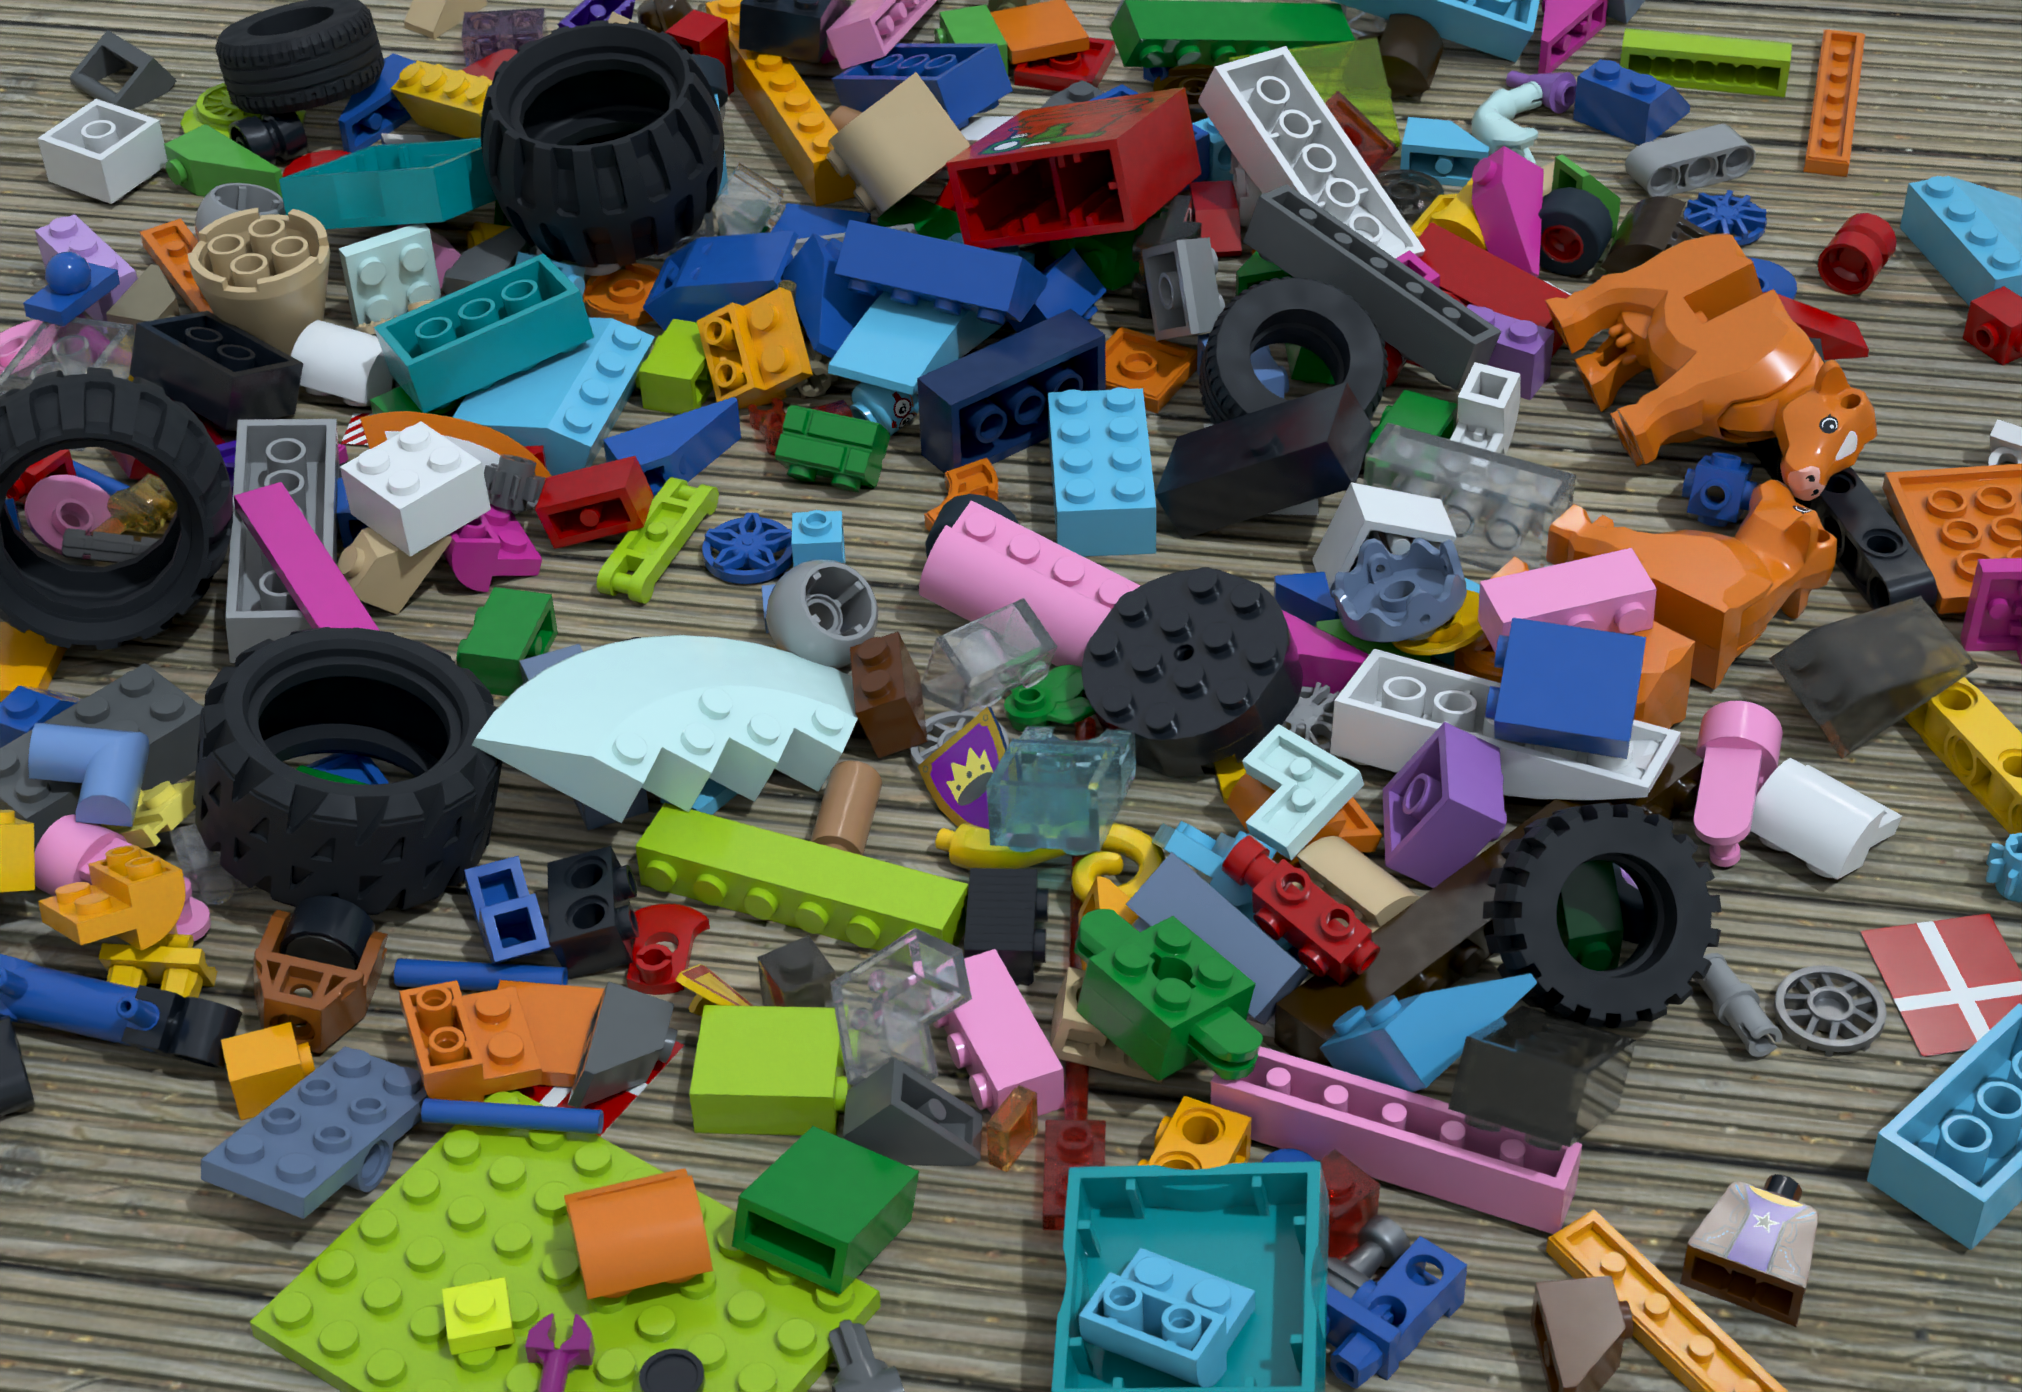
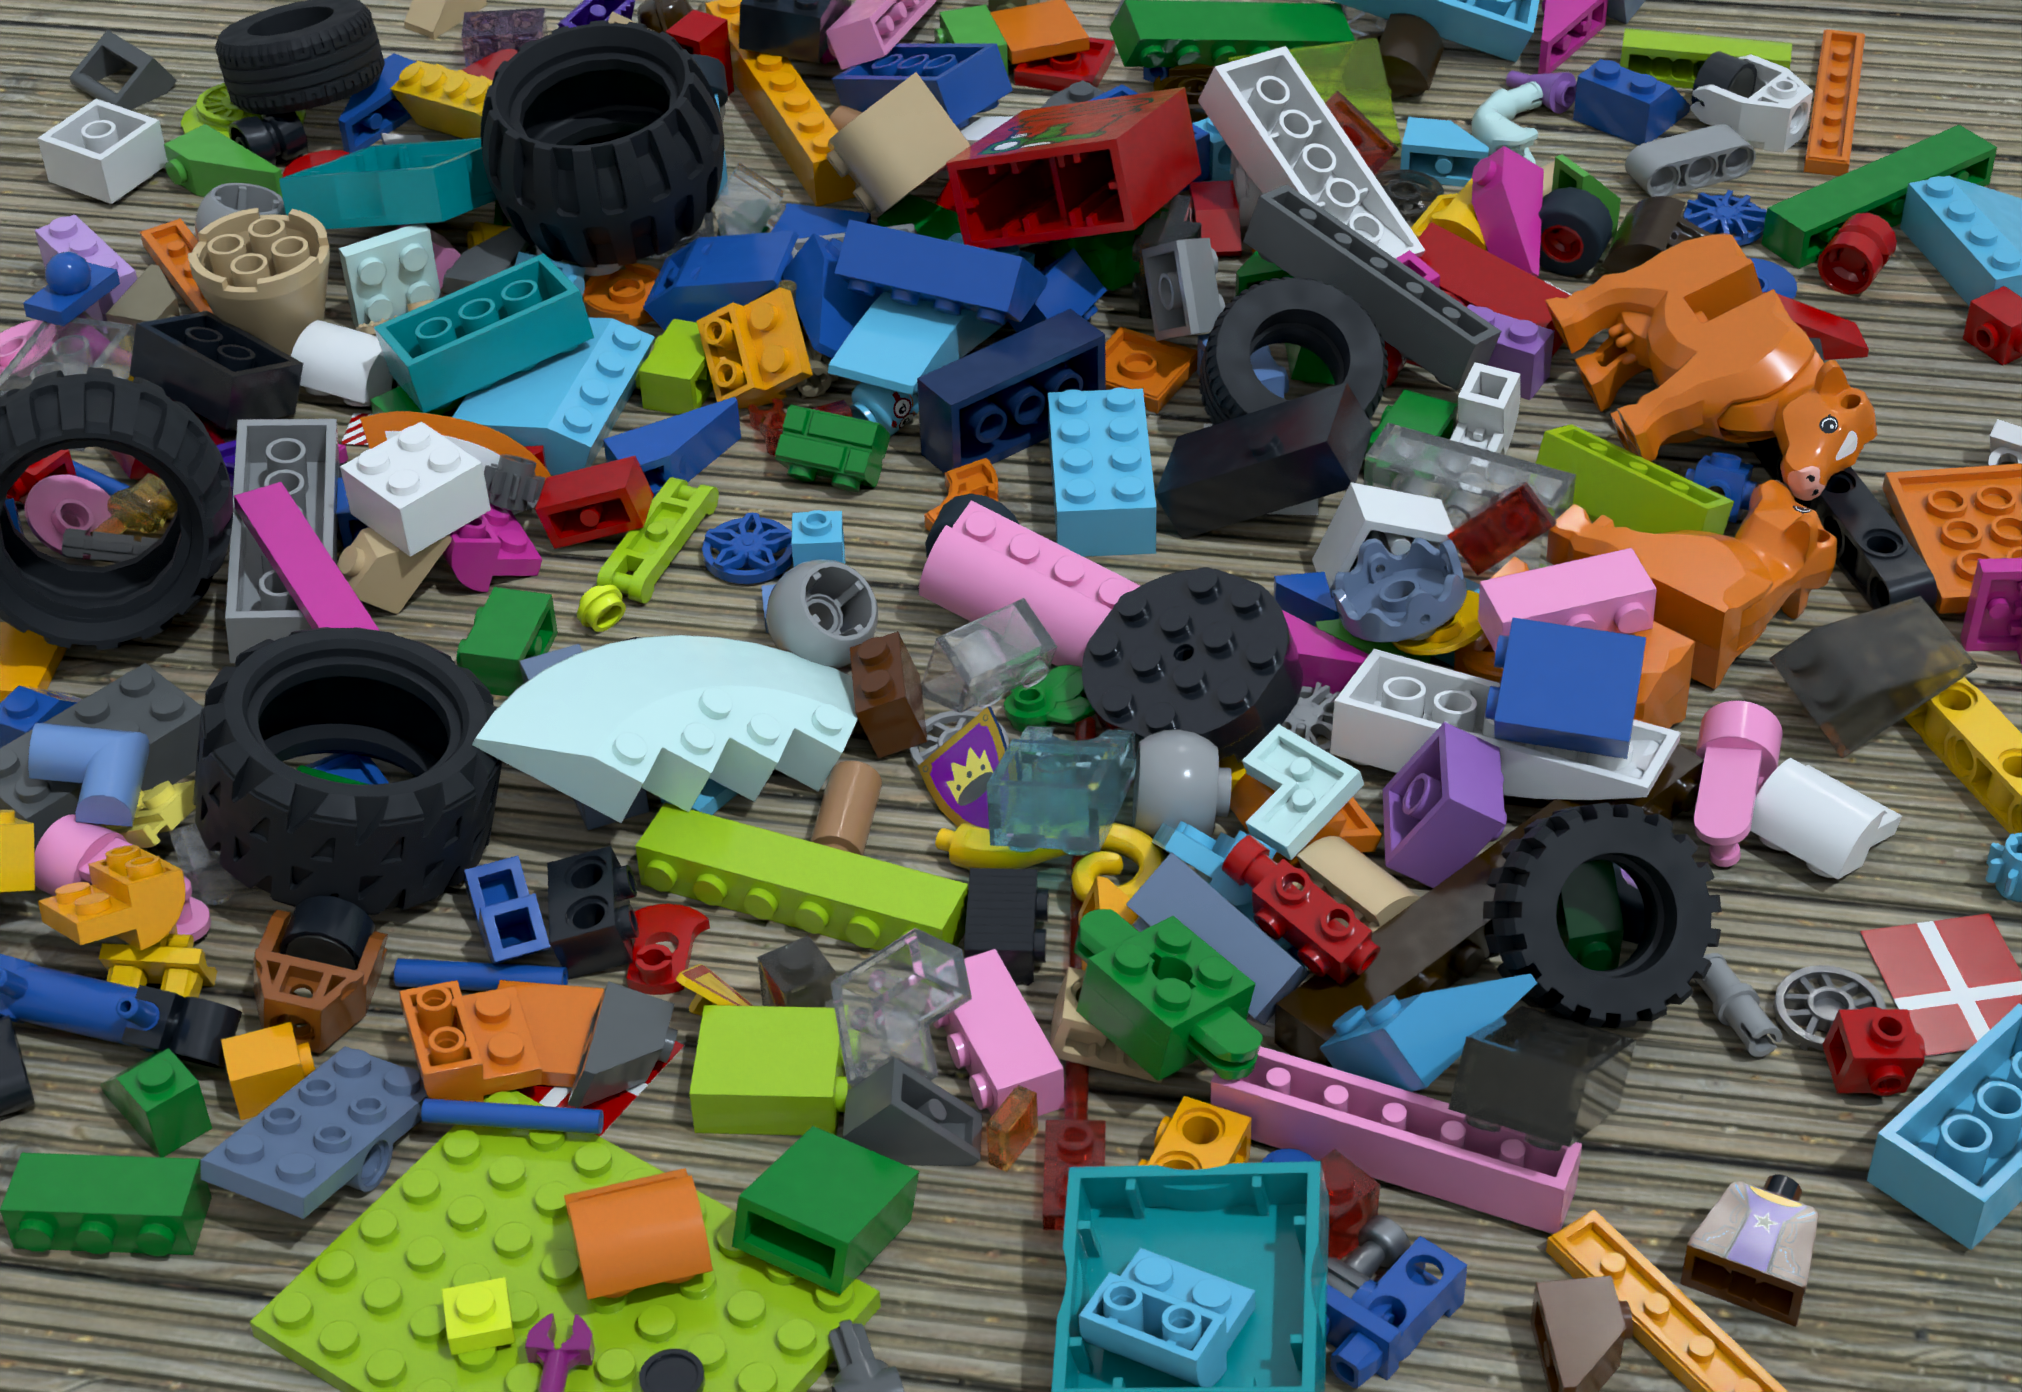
(106, 1204): none -> green brick
(160, 1101): none -> green slope
(601, 607): none -> neon yellow plate
(1178, 782): none -> light grey wheel
(1501, 527): none -> clear red slope
(1630, 487): none -> lime brick
(1753, 98): none -> white piece
(1807, 222): none -> green brick
(1873, 1051): none -> red brick

